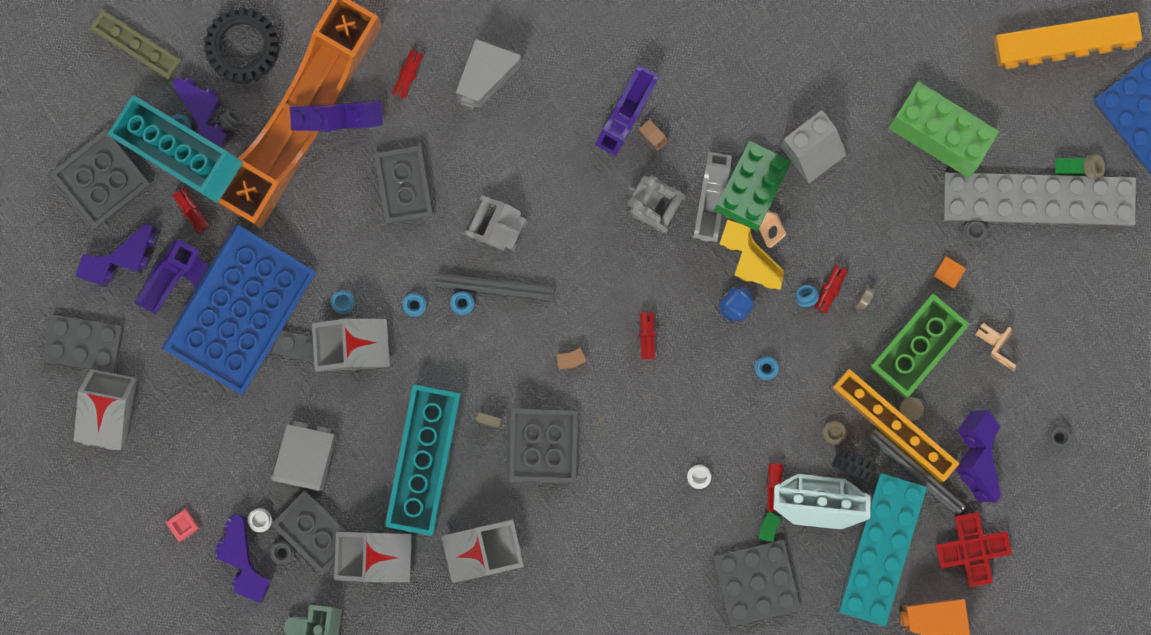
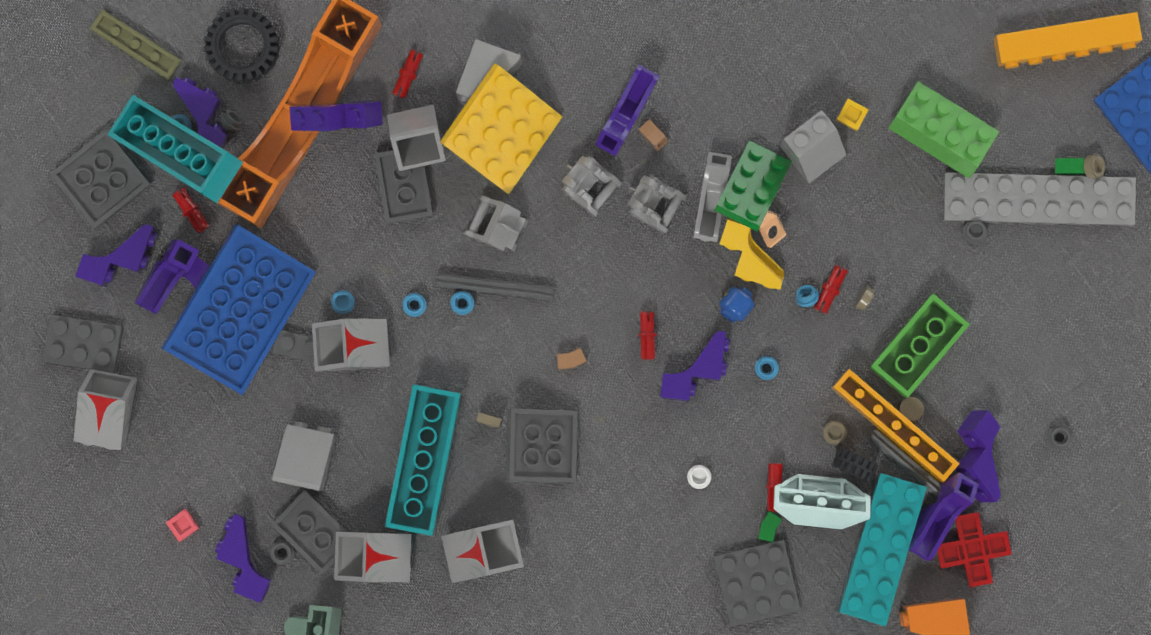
(260, 520): white plate -> none
(416, 137): none -> light grey slope
(501, 129): none -> yellow plate
(582, 178): none -> light grey piece
(707, 366): none -> dark purple arch
(852, 115): none -> yellow plate
(936, 519): none -> dark purple arch
(949, 272): orange tile -> none
(997, 341): light nougat bracket -> none

